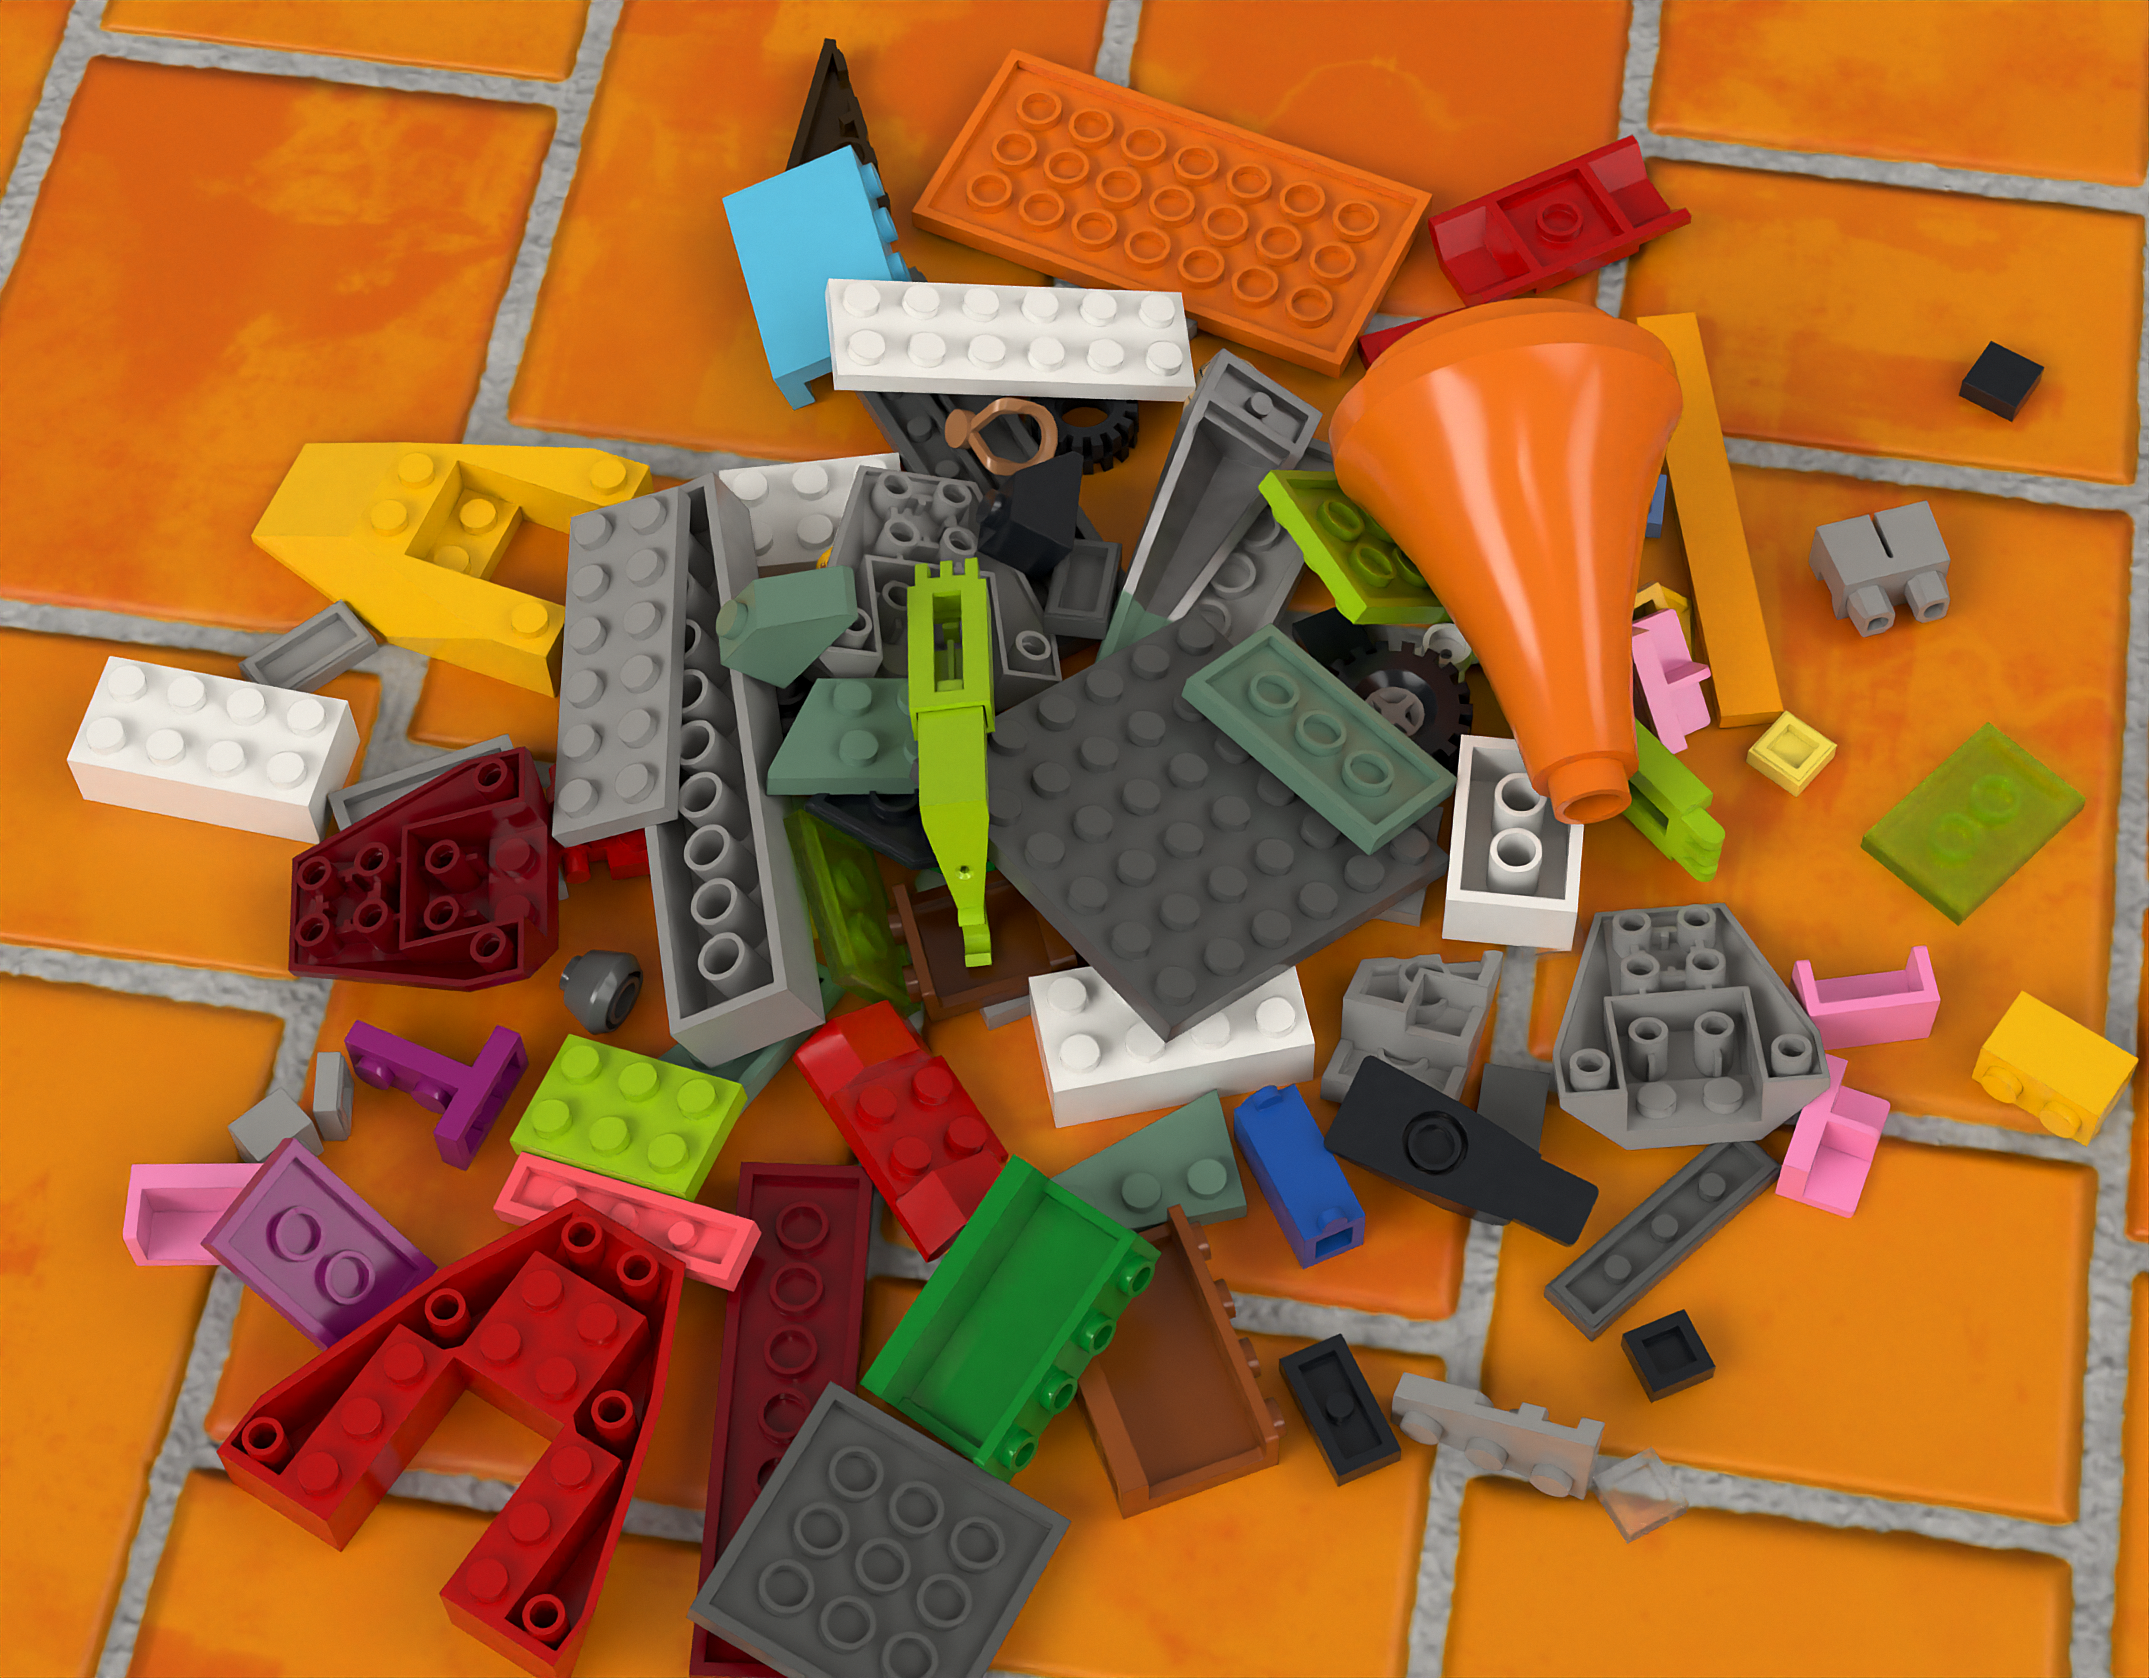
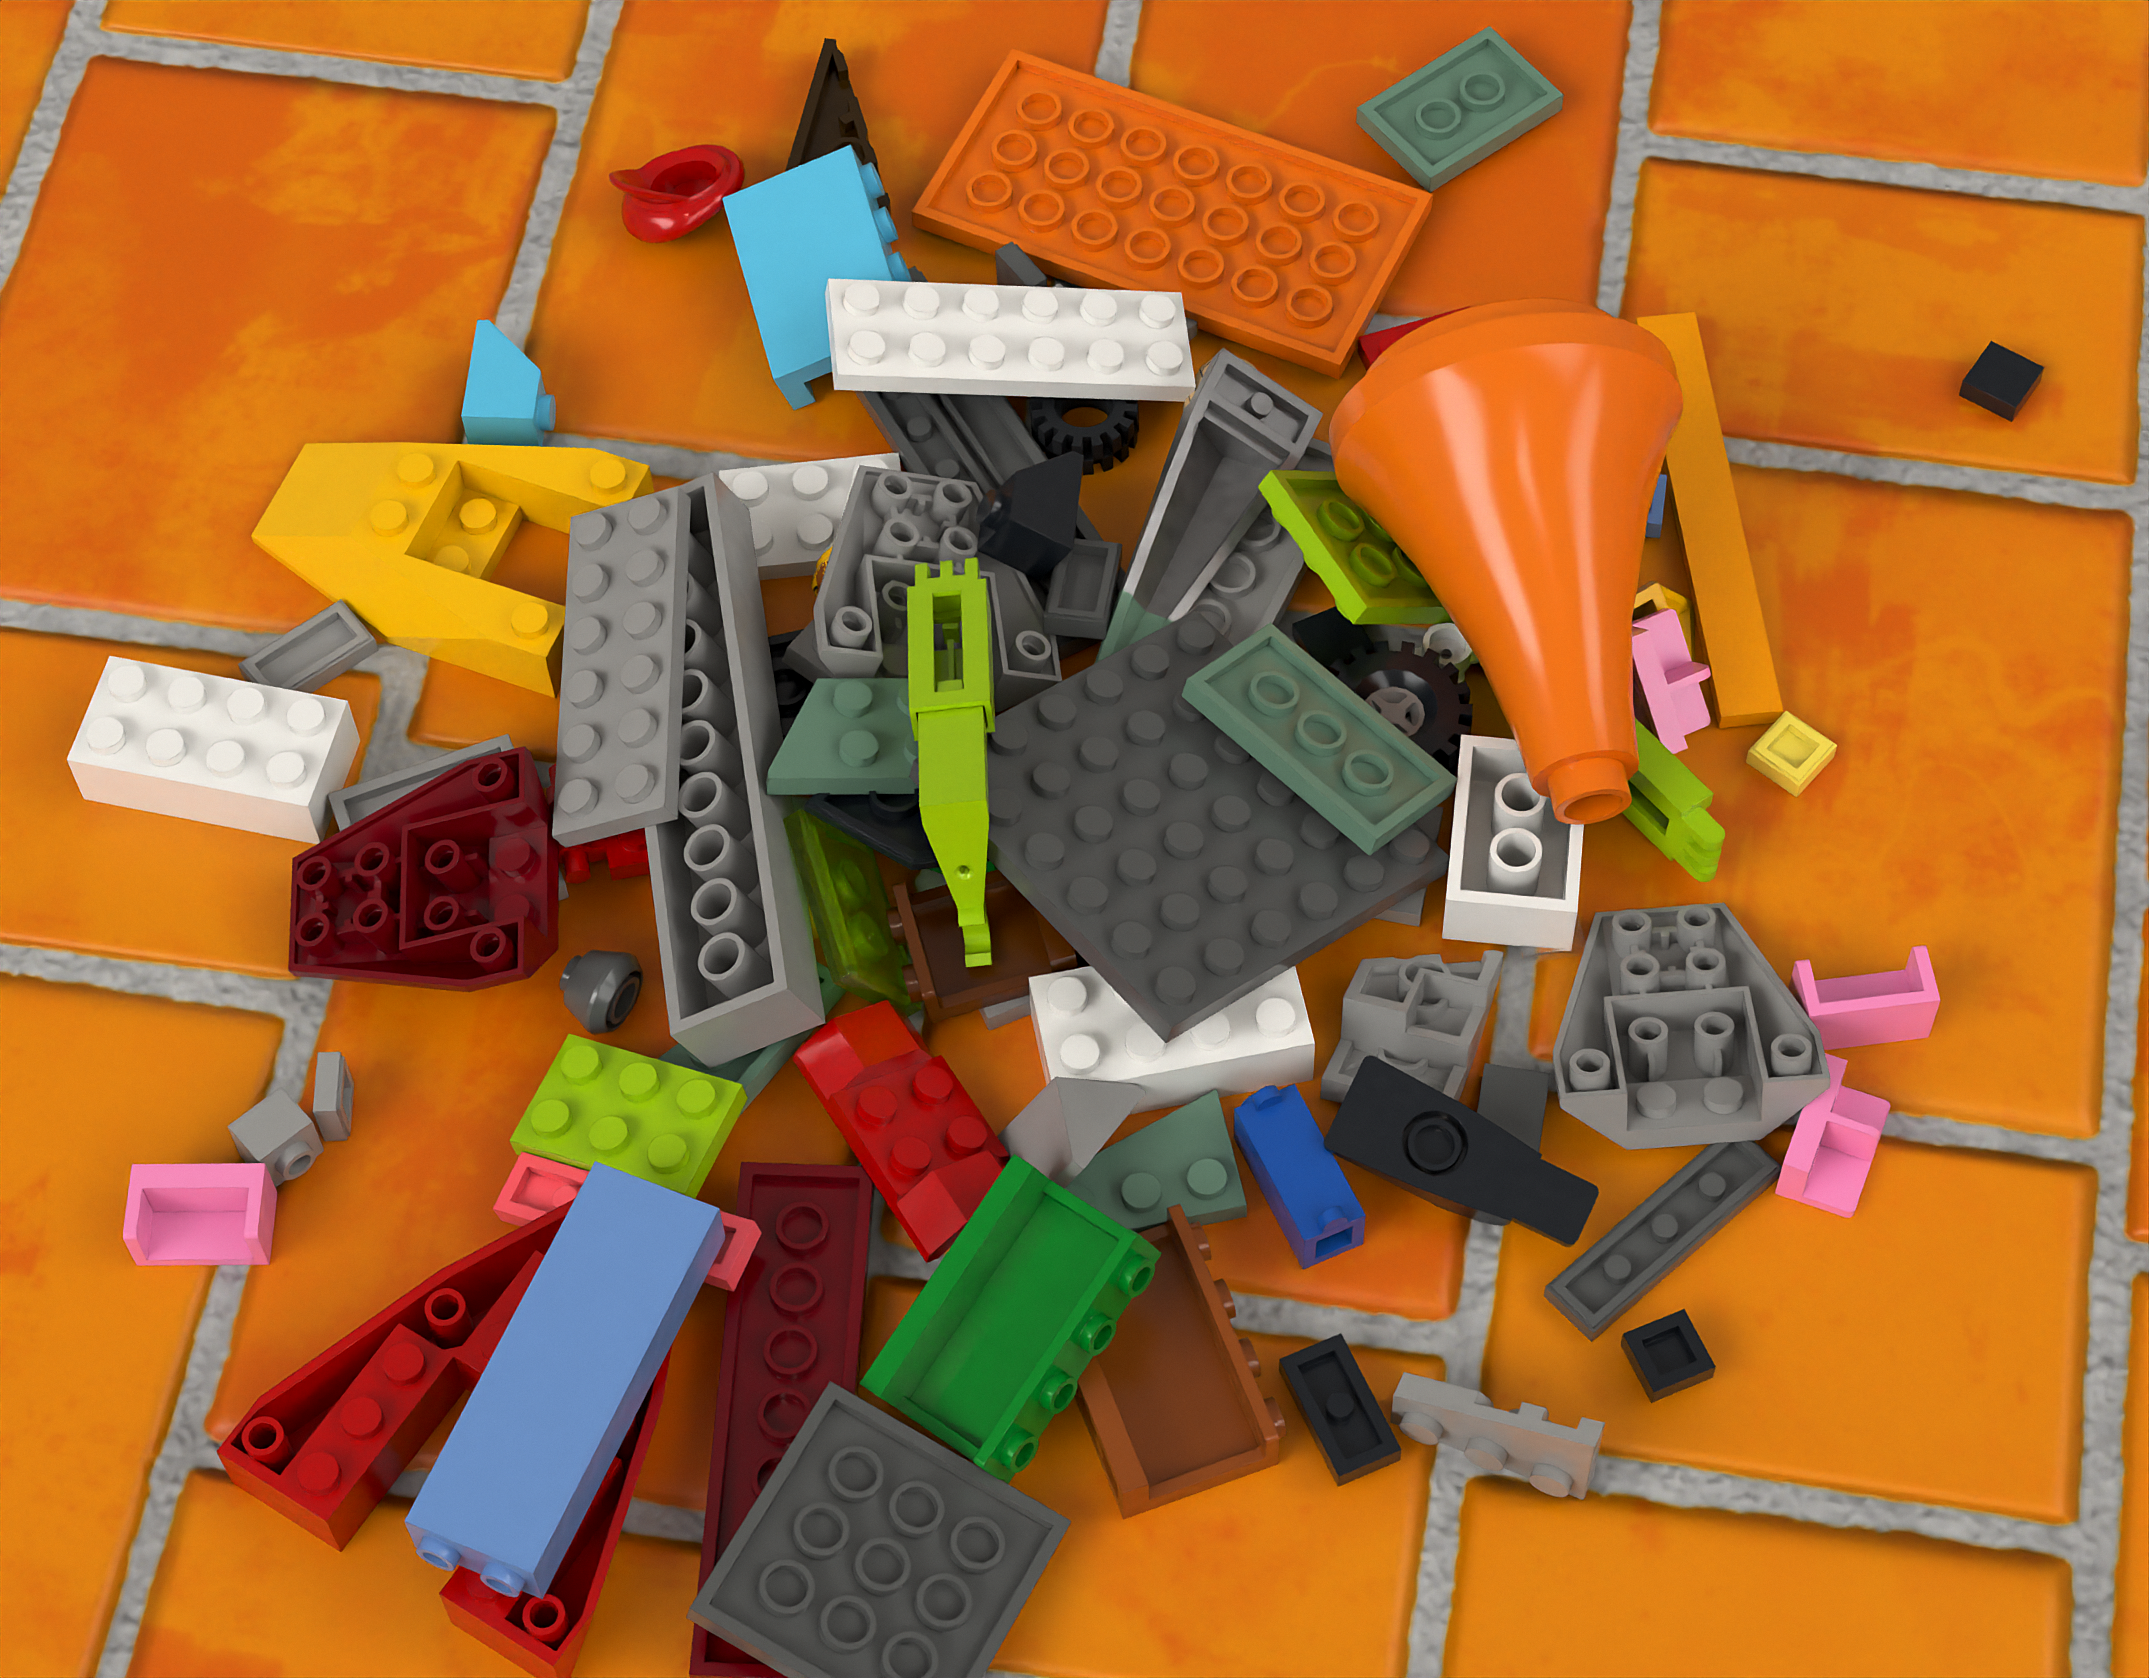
(314, 1247): magenta plate -> none
(464, 1094): magenta bracket -> none
(504, 394): none -> medium azure slope
(565, 1382): none -> medium blue brick
(677, 191): none -> red piece
(786, 622): sand green slope -> none
(964, 426): medium nougat piece -> none
(1016, 268): none -> dark grey tile
(1069, 1124): none -> light grey slope
(1459, 109): none -> sand green plate
(1552, 226): red piece -> none
(1639, 1495): clear tile -> none
(1882, 566): light grey hips -> none
(1973, 823): clear neon green tile -> none
(2053, 1069): yellow brick -> none

